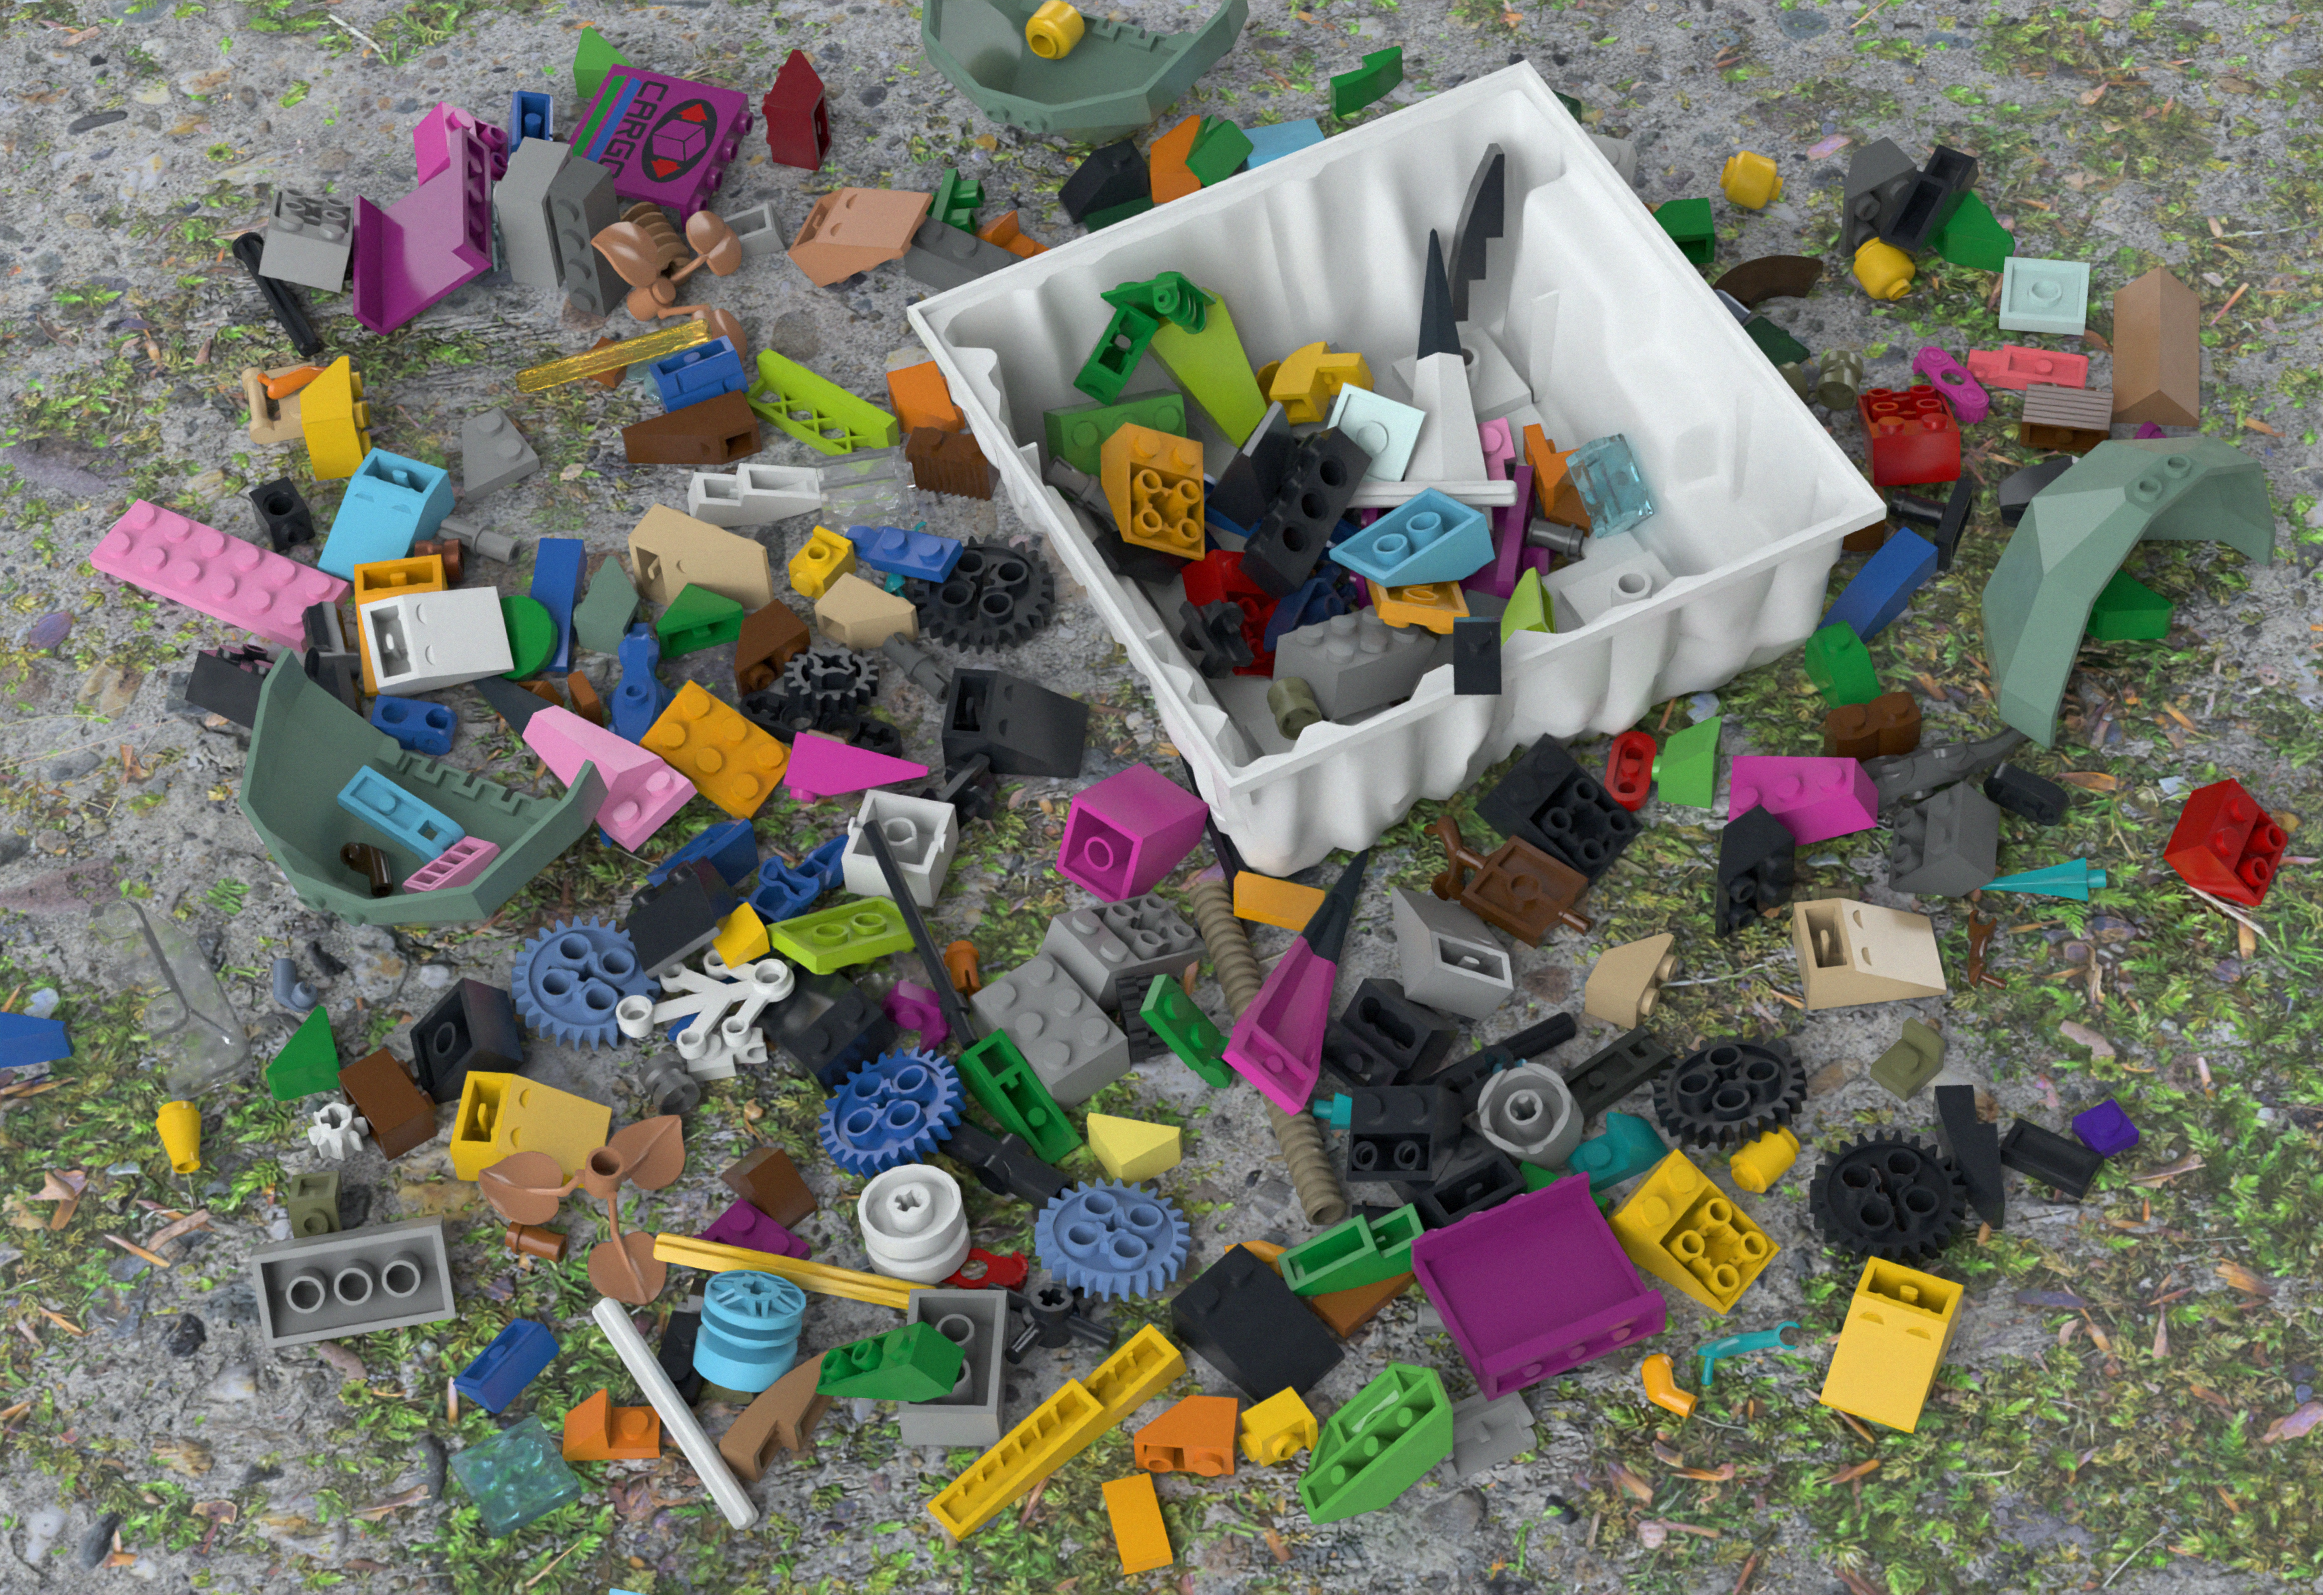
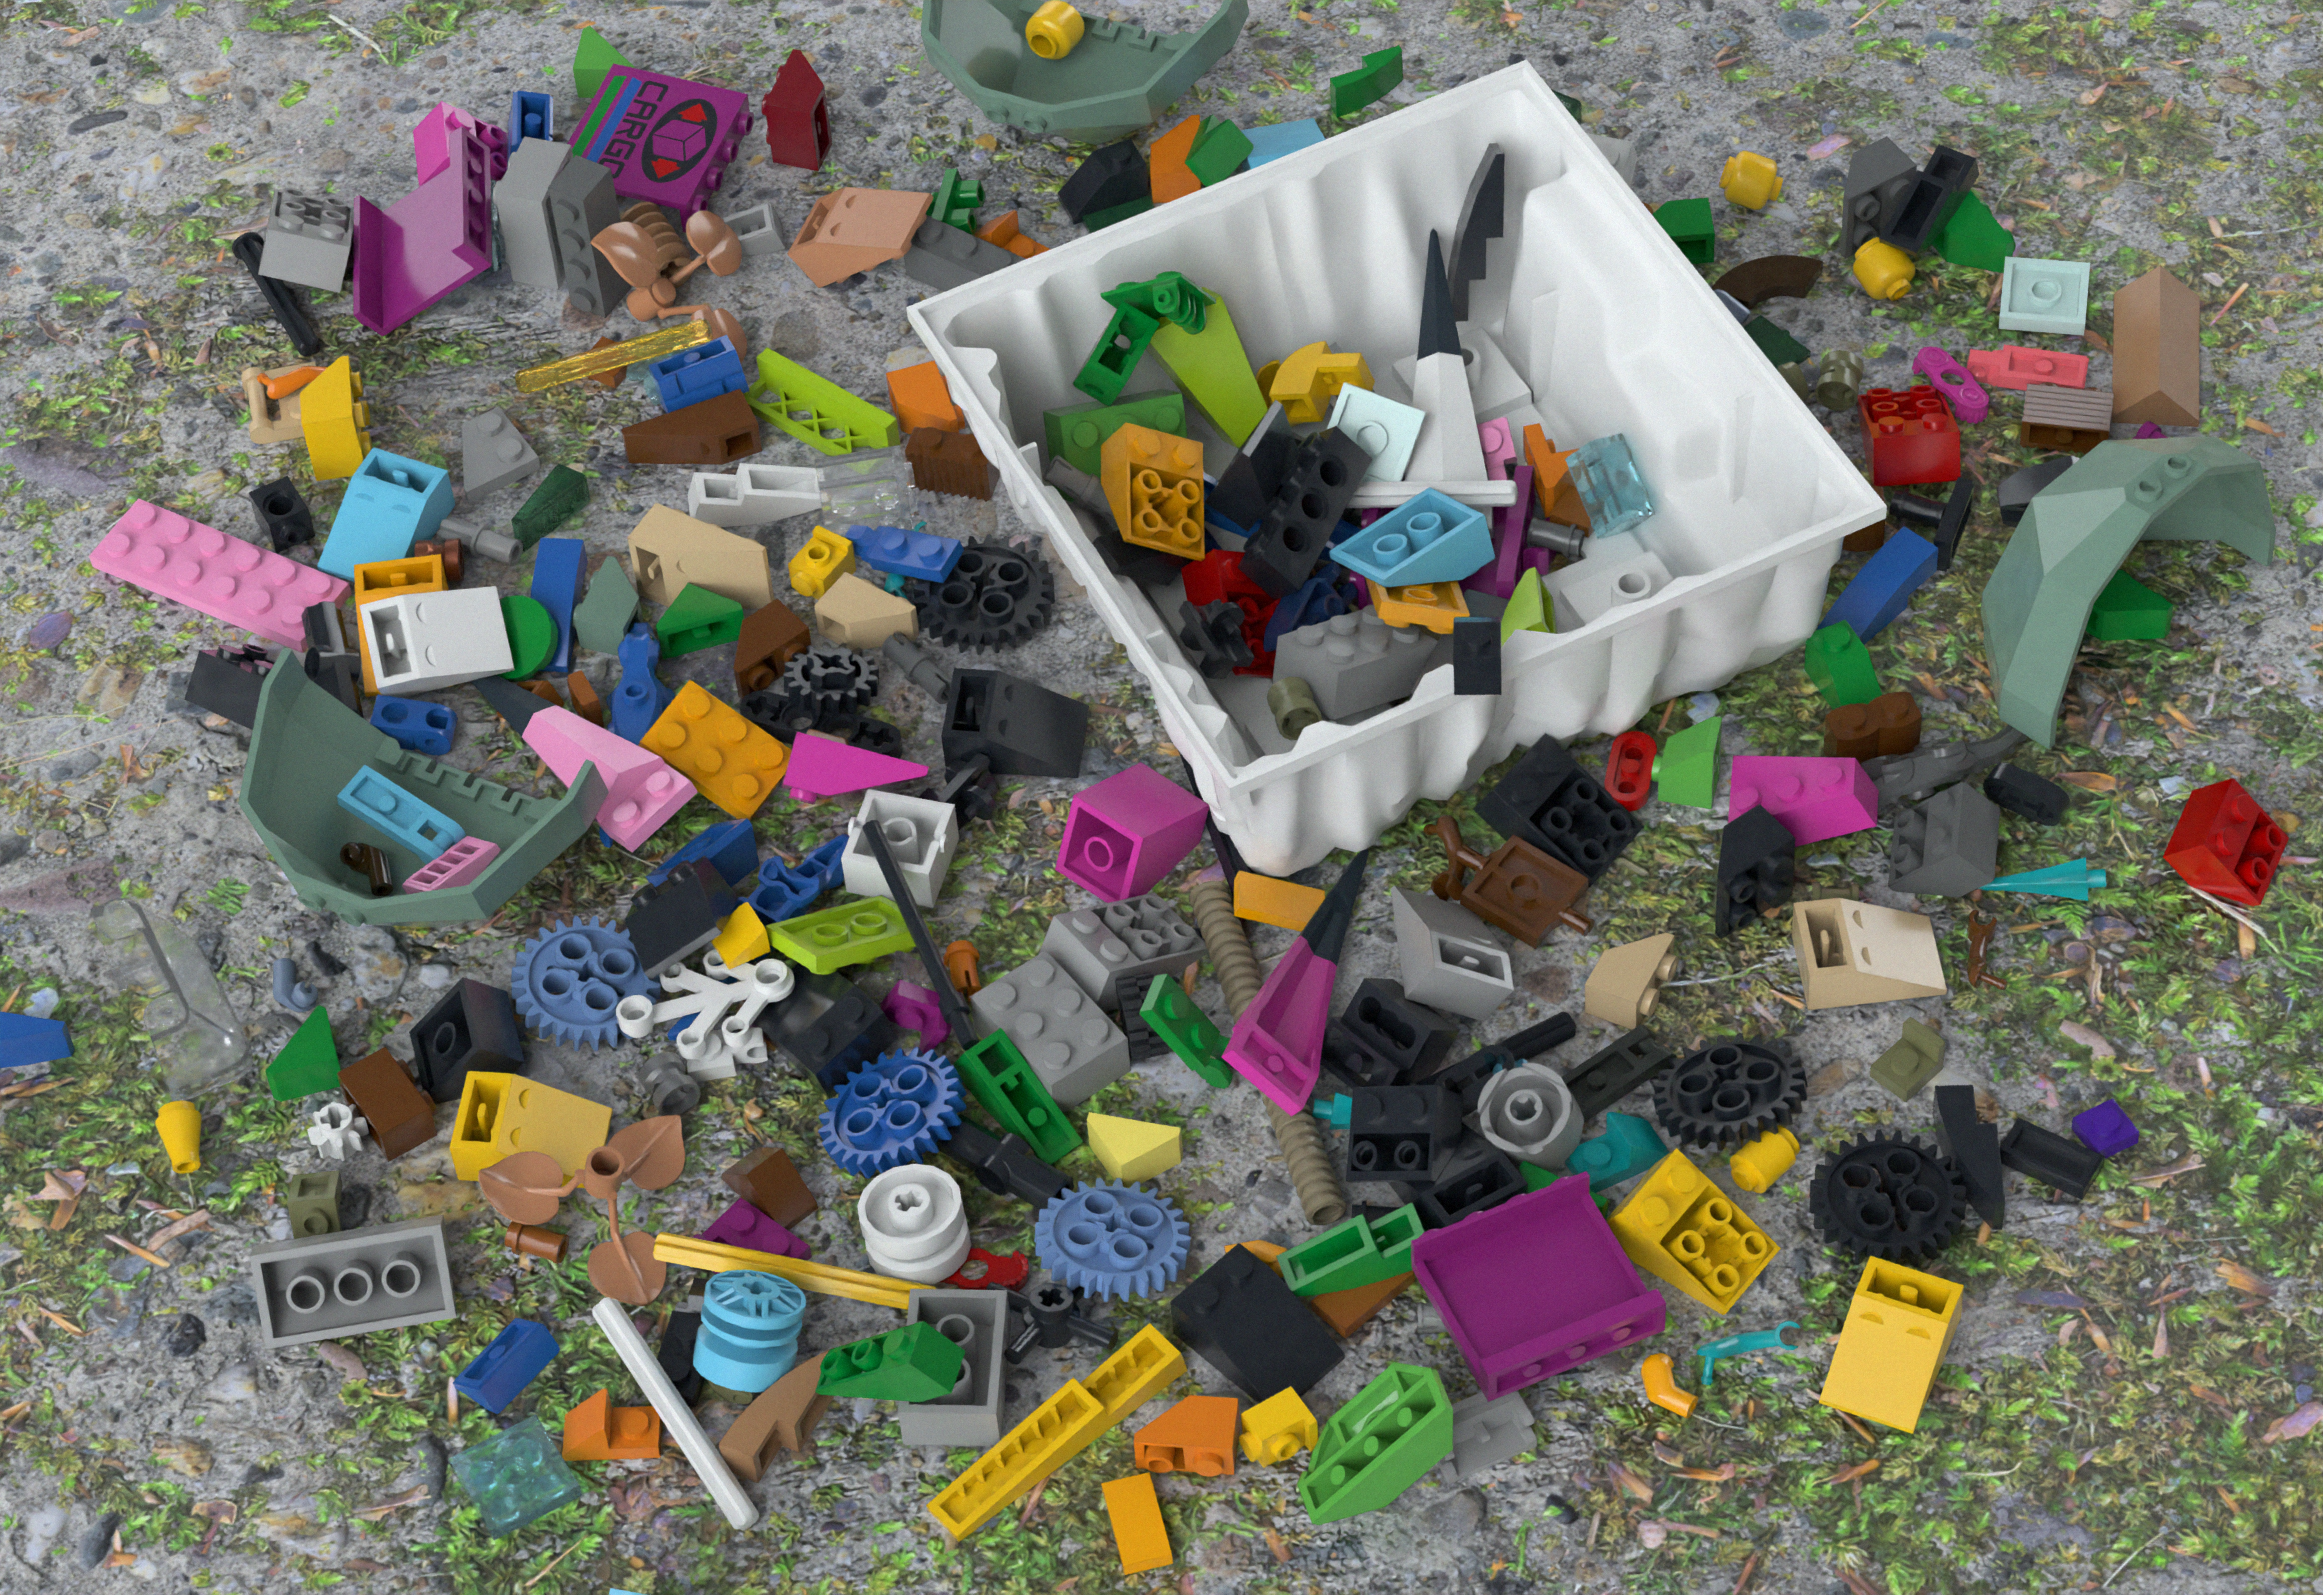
(551, 505): none -> clear green slope

